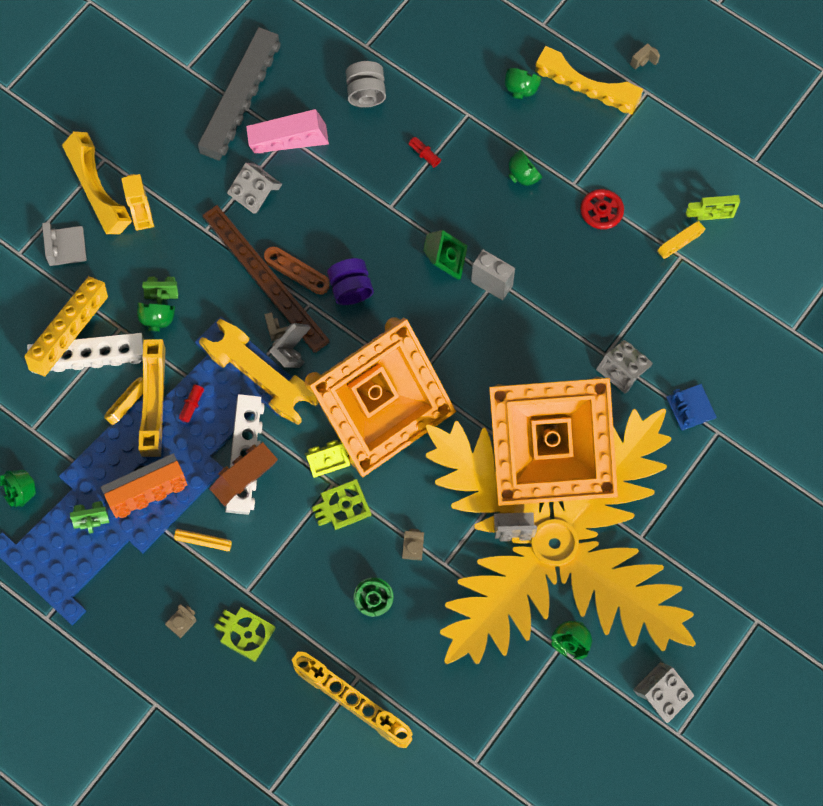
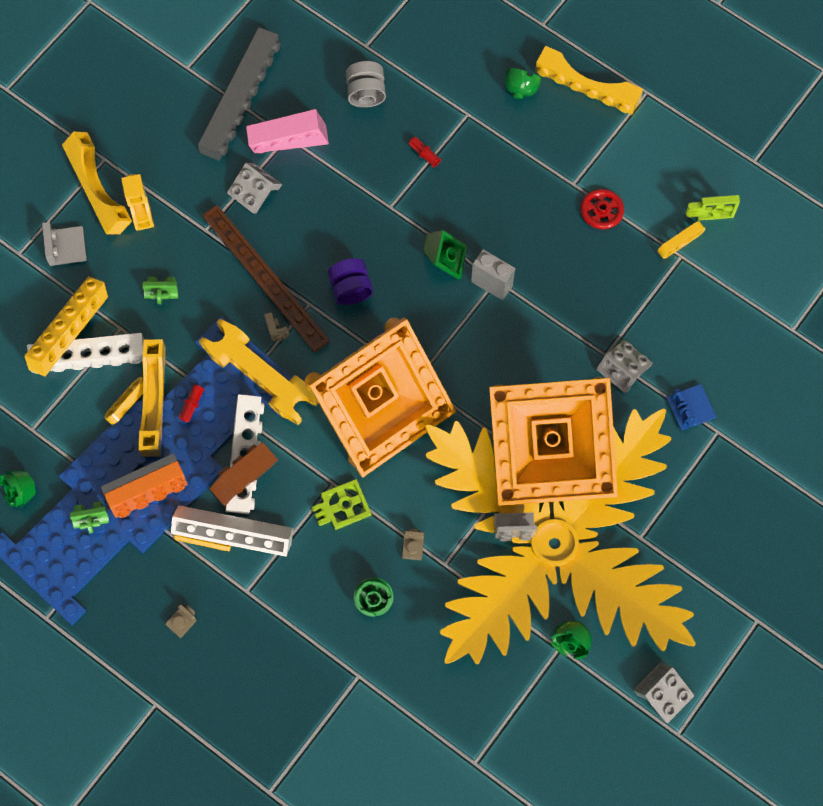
(155, 315): green cylinder -> none
(231, 530): none -> white brick
(231, 625): lime piece -> none
(283, 346): light grey bracket -> none
(296, 270): dark orange plate -> none
(327, 458): neon yellow bracket -> none
(375, 721): yellow piece -> none
(523, 170): green cylinder -> none
(645, 54): dark tan bracket -> none

